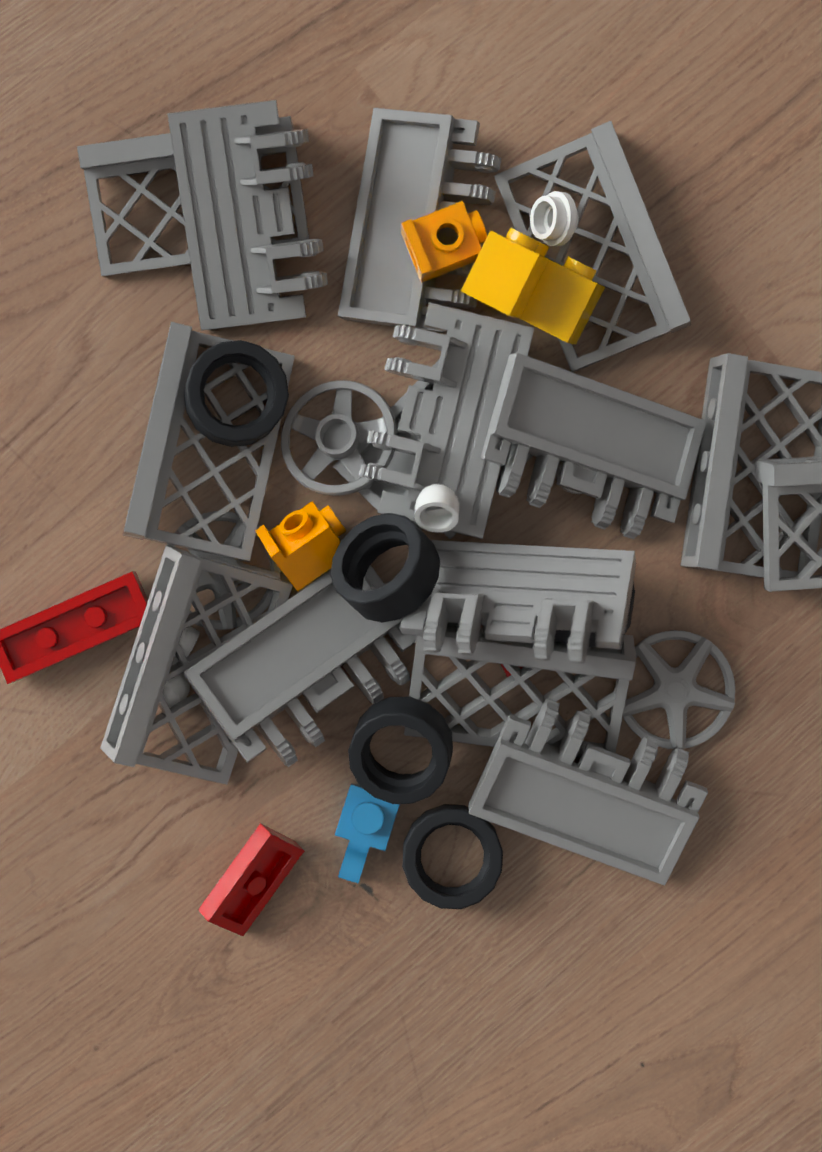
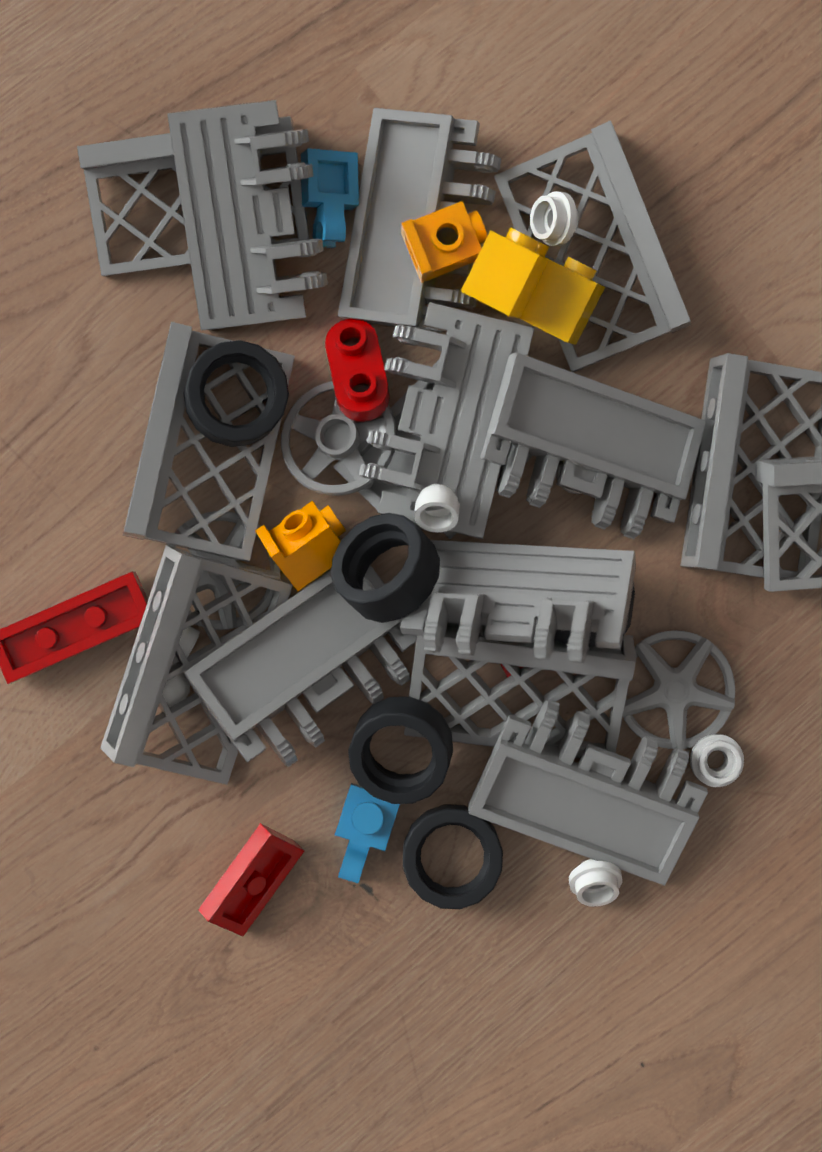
(330, 191): none -> dark azure plate
(356, 366): none -> red plate
(595, 882): none -> white plate
(728, 771): none -> white plate

